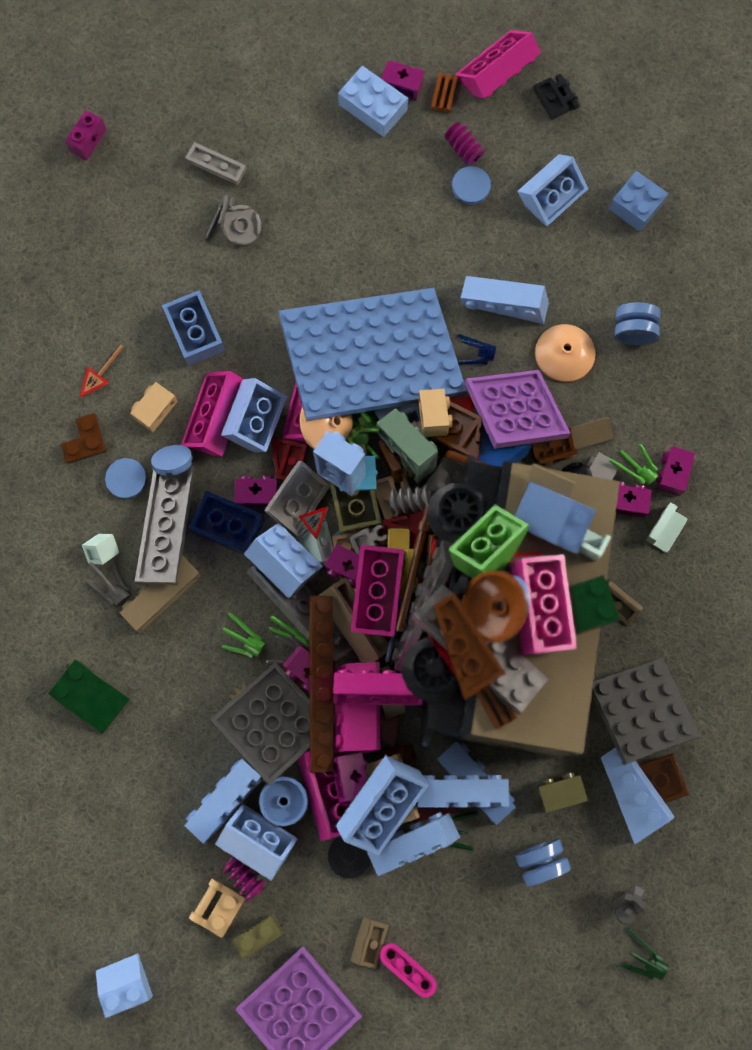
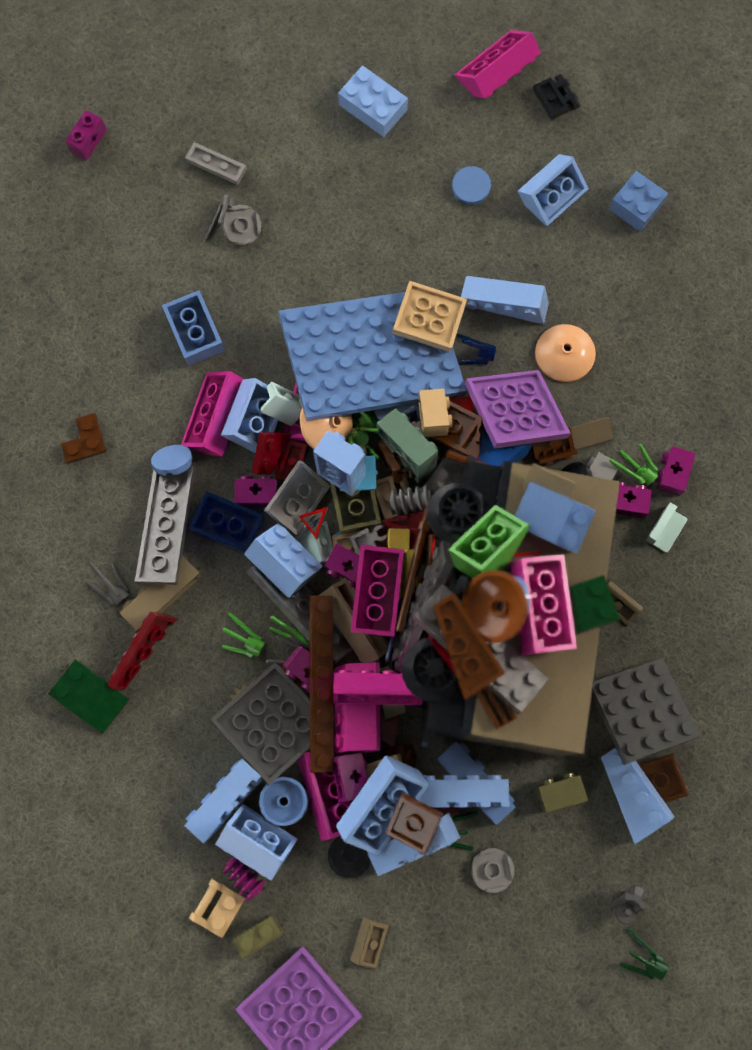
(93, 380): piece -> none
(100, 548): light aqua panel -> none
(122, 985): light blue slope -> none
(126, 478): medium blue tile -> none
(140, 648): none -> dark red wing
(153, 406): tan brick -> none
(268, 451): none -> dark red wing
(282, 404): none -> light aqua panel
(404, 78): magenta brick -> none
(412, 979): dark pink plate -> none
(414, 823): none -> reddish brown plate
(429, 316): none -> tan plate
(447, 79): dark orange tile -> none
(463, 144): magenta piece -> none
(492, 870): none -> light grey tile
(541, 858): medium blue wheel -> none
(593, 545): light aqua panel -> none
(637, 323): medium blue wheel -> none

